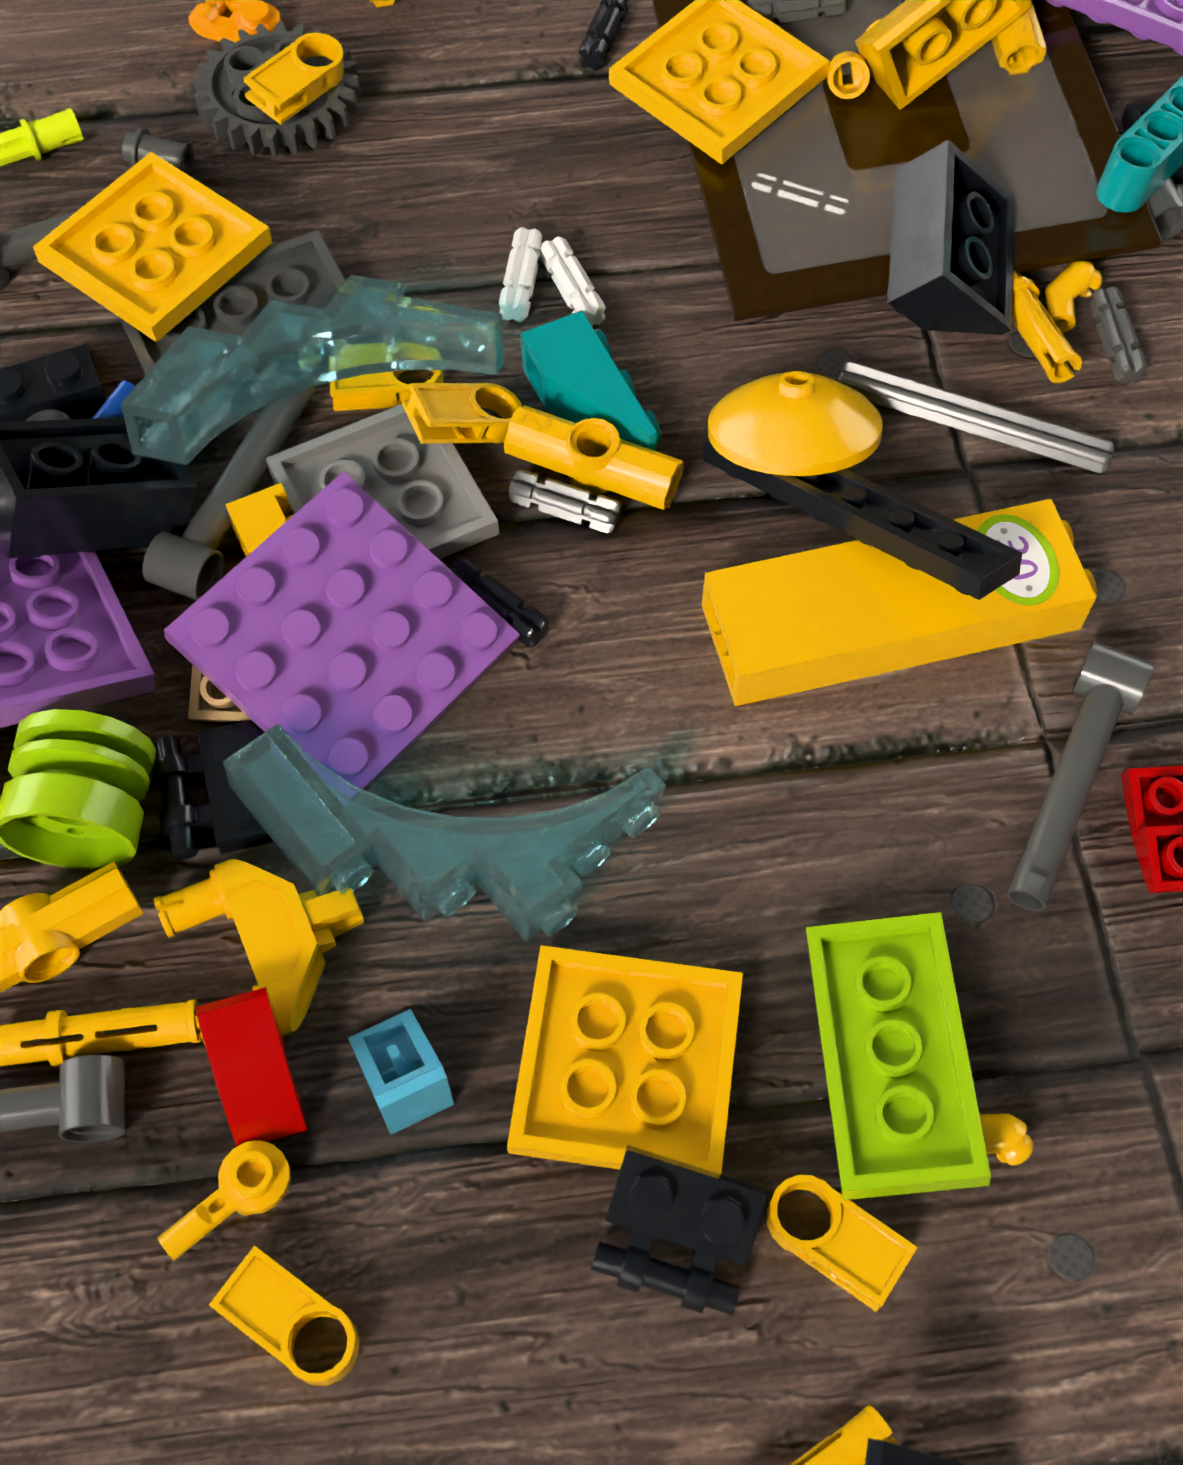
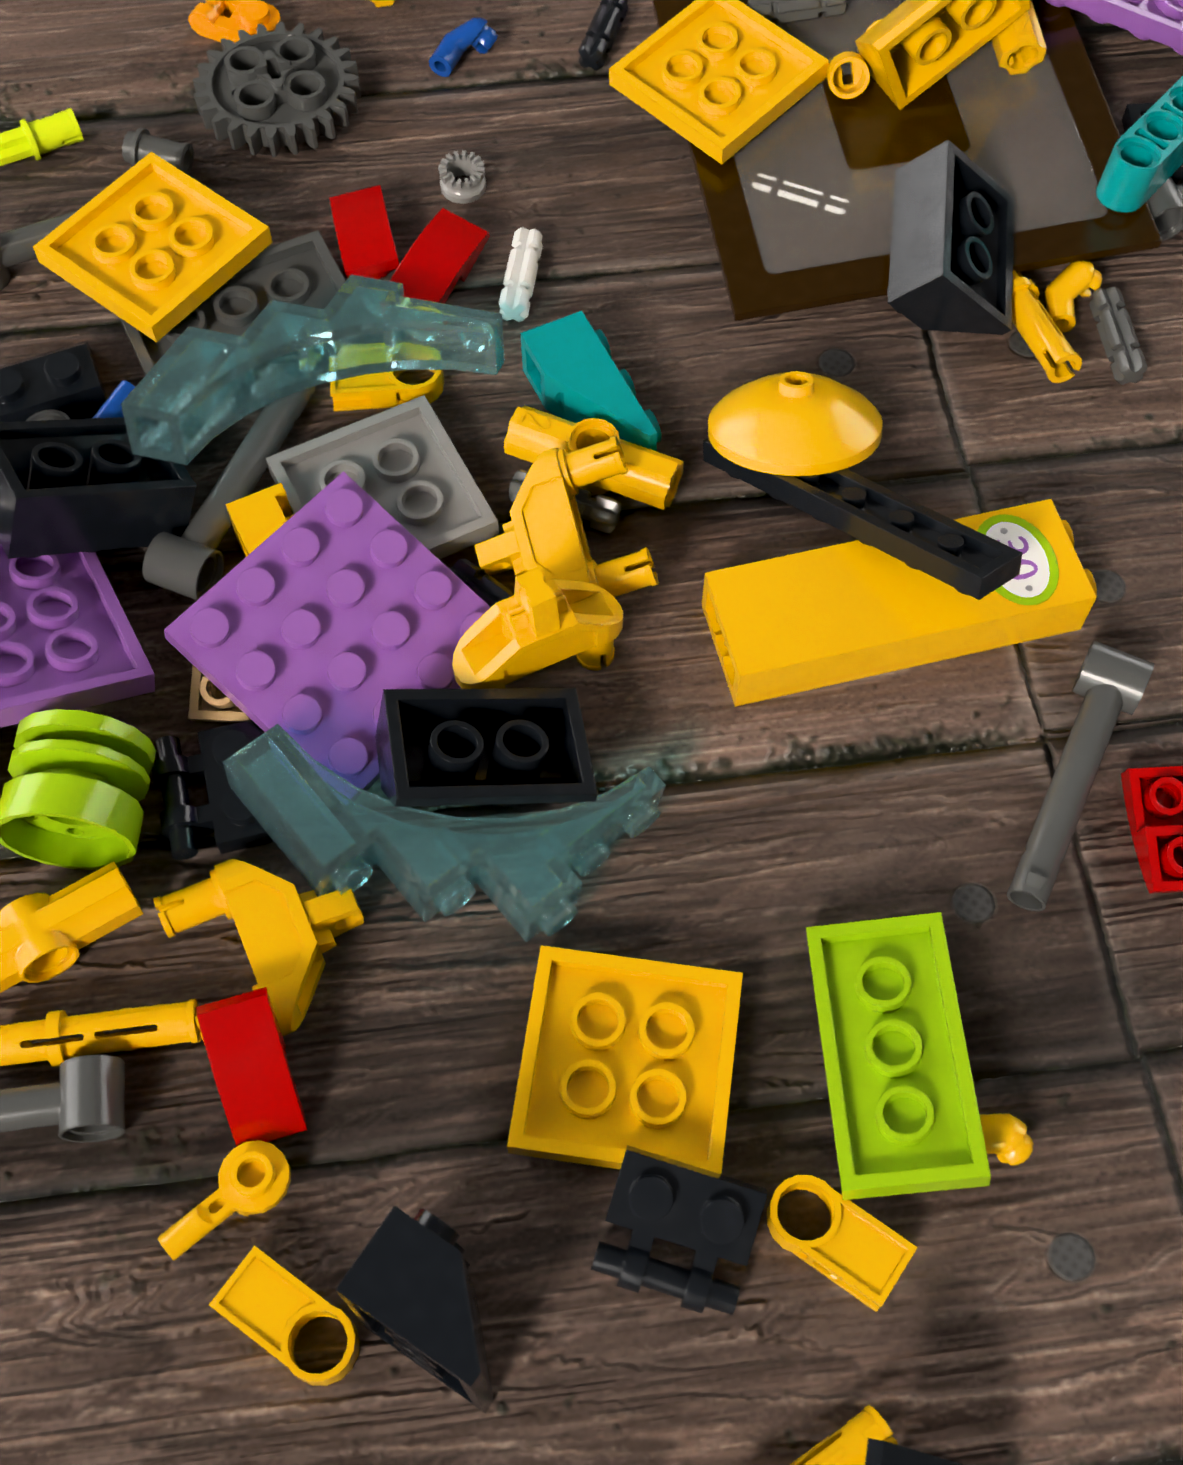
(287, 84): yellow piece -> none
(364, 233): none -> red slope
(402, 1071): medium azure slope -> none
(421, 1301): none -> black slope
(440, 257): none -> red slope
(455, 415): yellow piece -> none
(456, 42): none -> blue arm
(462, 165): none -> light grey bush
(483, 747): none -> black slope
(537, 630): none -> yellow connector
(549, 528): none -> yellow connector
(572, 280): white axle -> none
(979, 417): axle -> none

